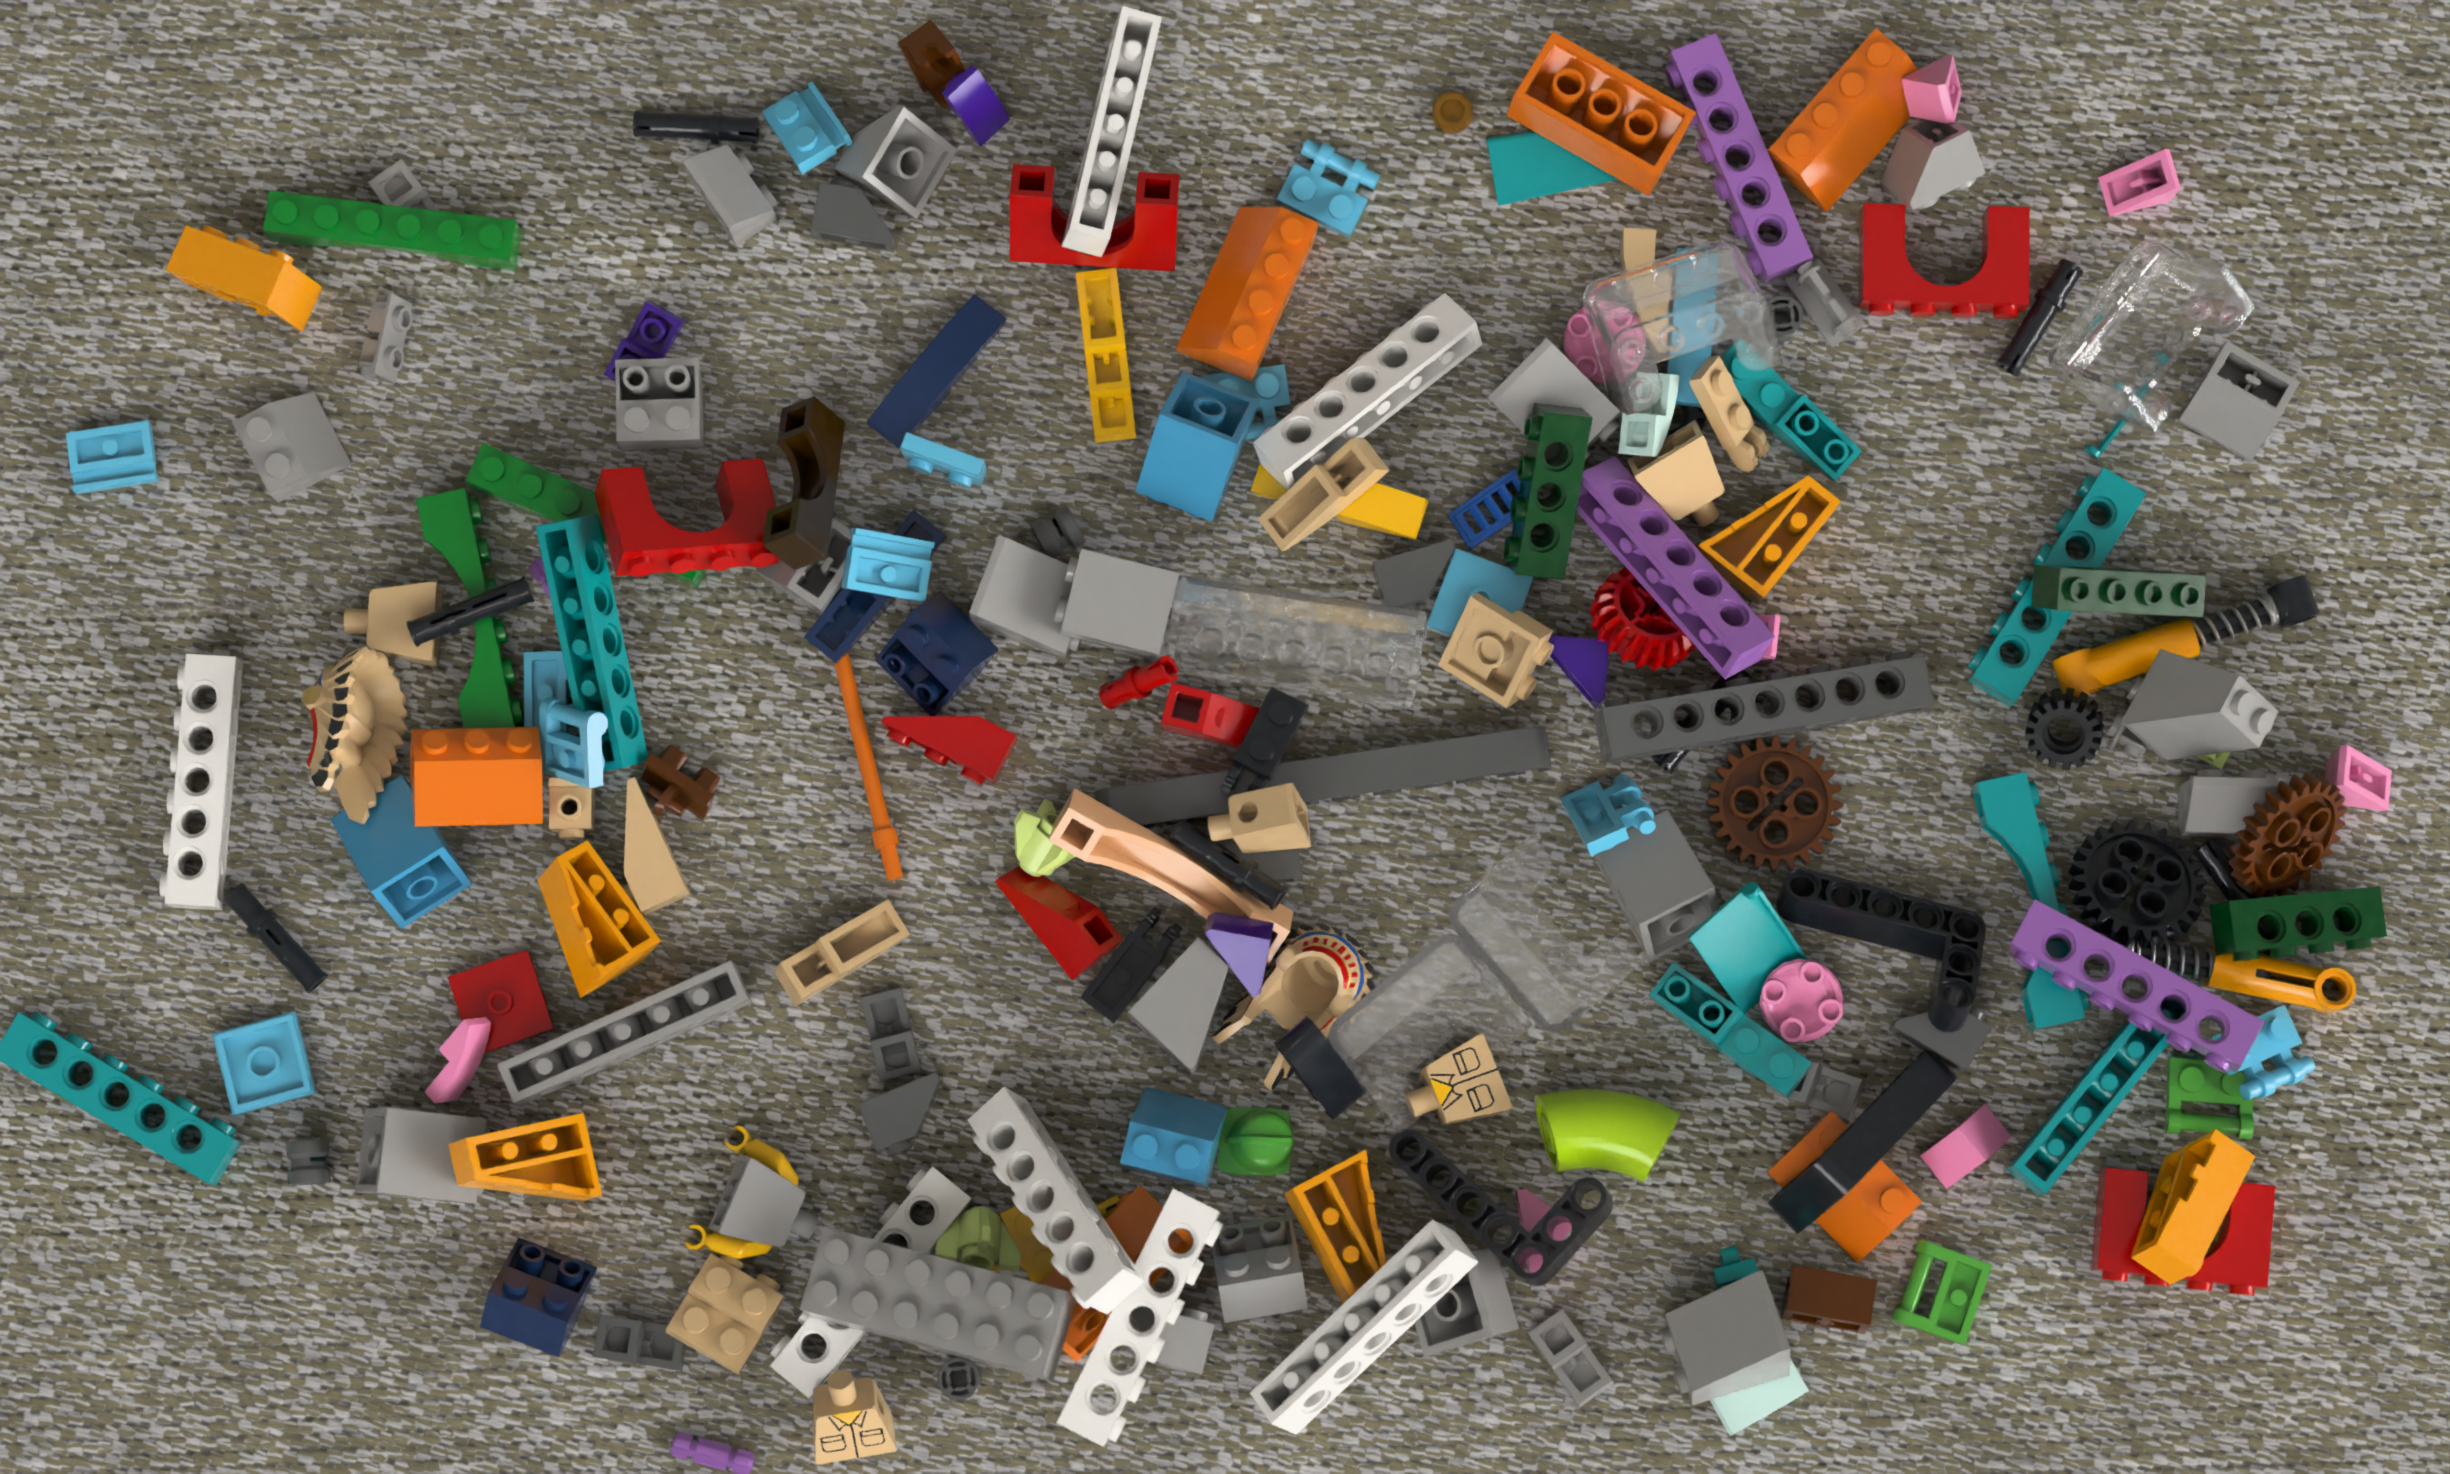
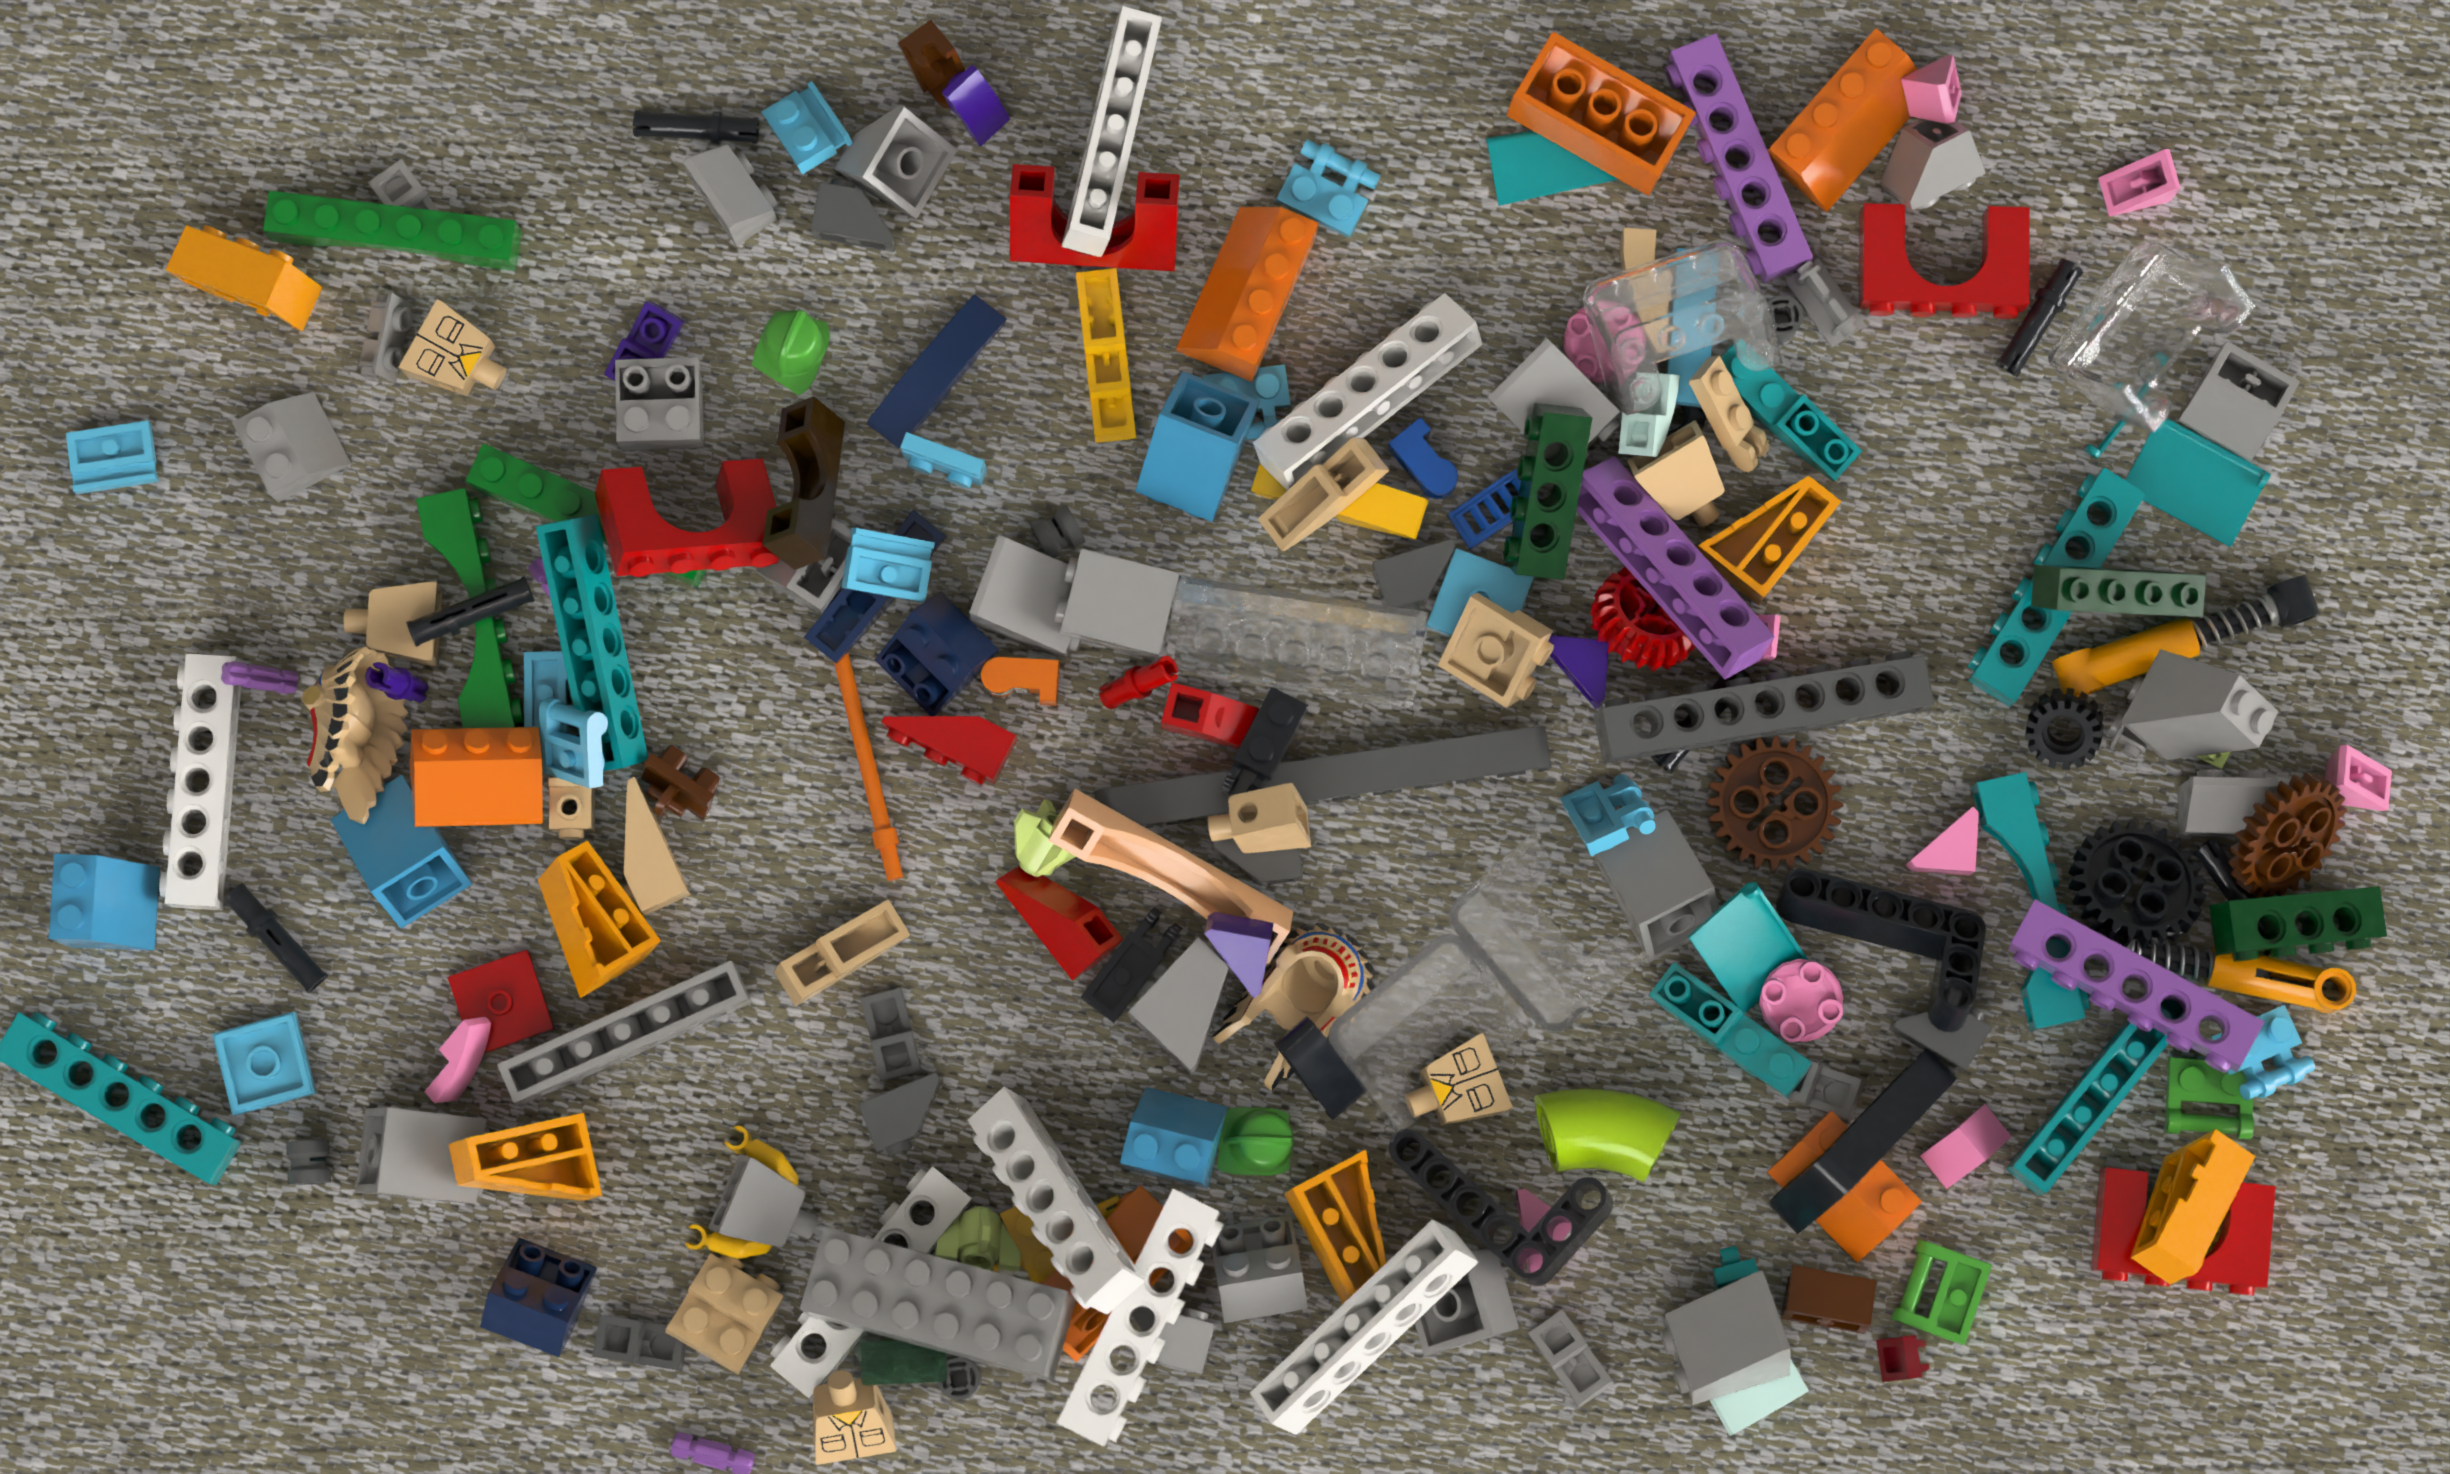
(103, 903): none -> dark azure slope
(259, 677): none -> medium lavender axle
(396, 682): none -> dark purple axle
(451, 353): none -> tan torso
(792, 349): none -> bright green piece
(899, 1363): none -> clear green bracket
(1022, 675): none -> orange leg
(1242, 873): black pin -> none
(1430, 472): none -> blue leg
(1452, 112): pearl gold tile -> none
(1900, 1358): none -> dark red tile
(1952, 850): none -> bright pink slope
(2197, 481): none -> teal piece

